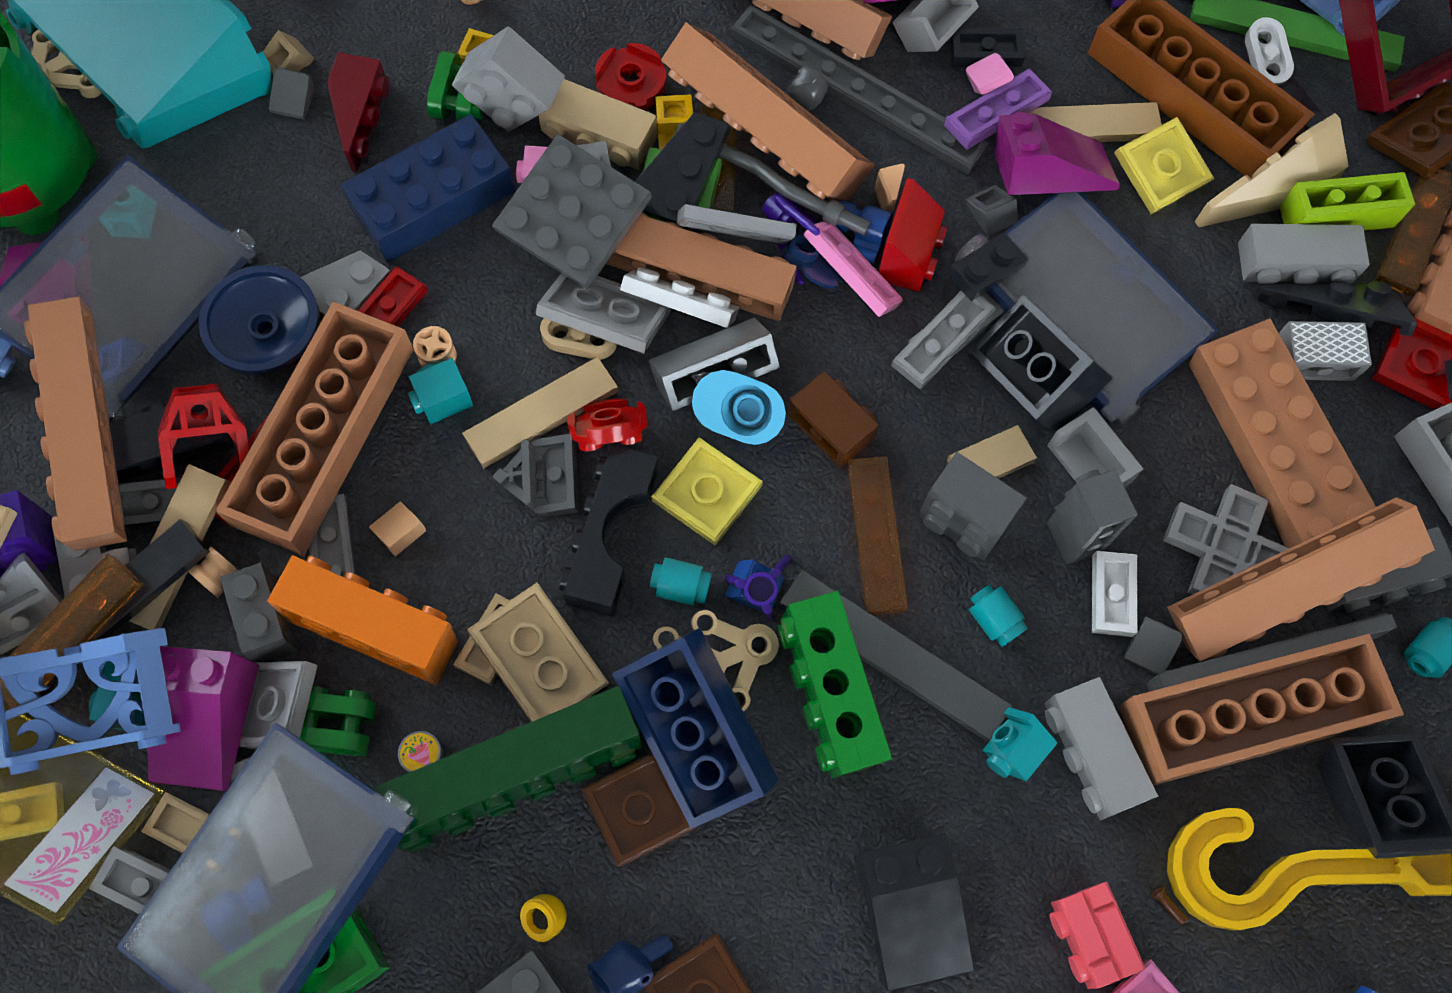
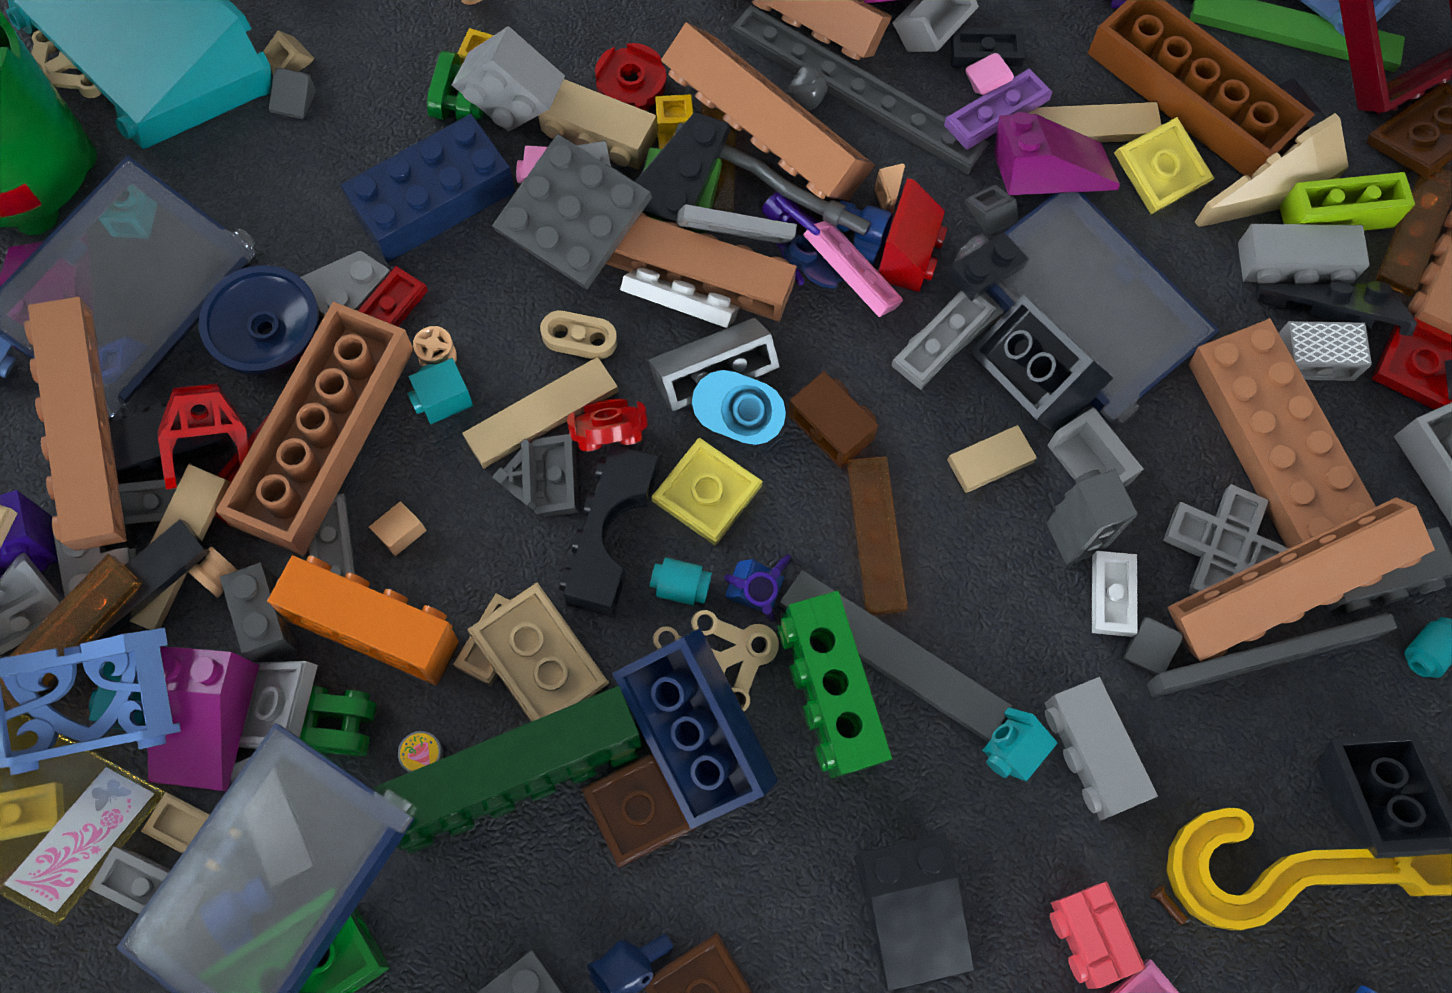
(356, 94): dark red slope -> none
(554, 912): yellow piece -> none
(603, 312): light grey tile -> none
(970, 506): dark grey brick -> none
(997, 615): teal brick -> none
(1260, 709): nougat brick -> none
(1274, 54): white plate -> none

